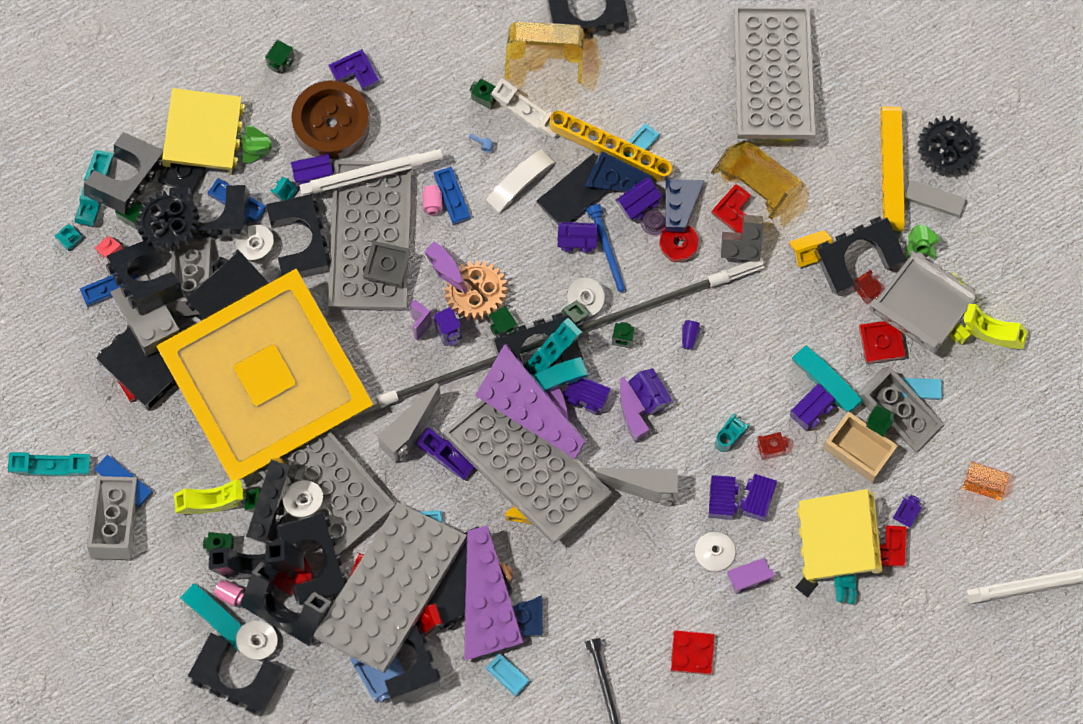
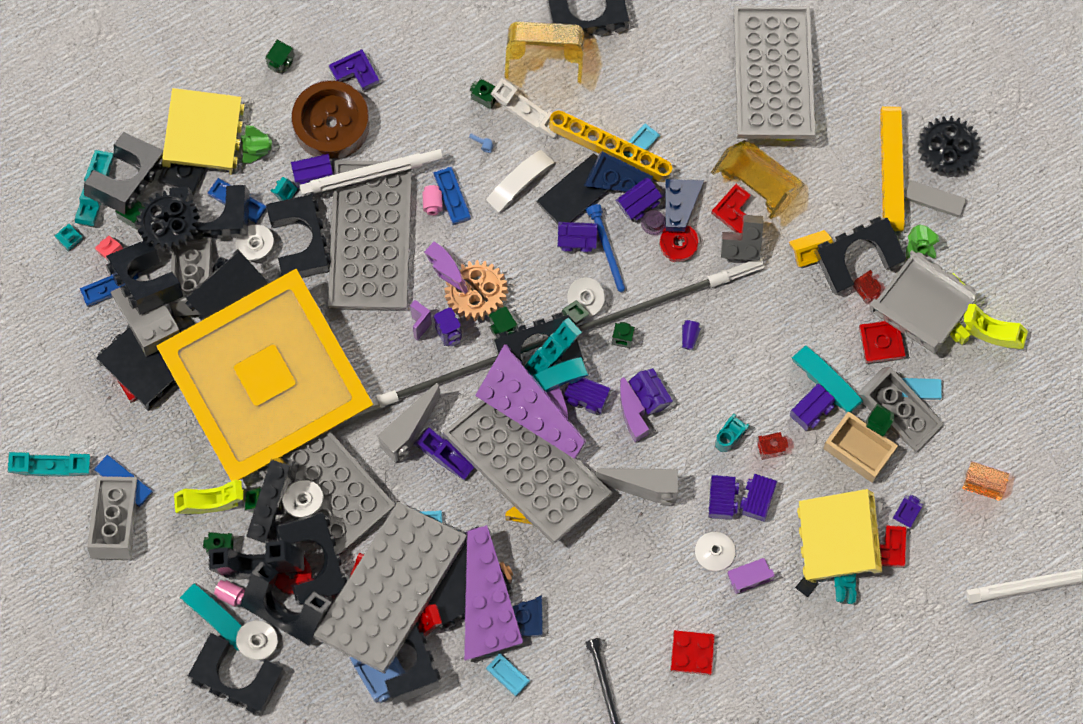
(387, 263): dark grey plate -> none

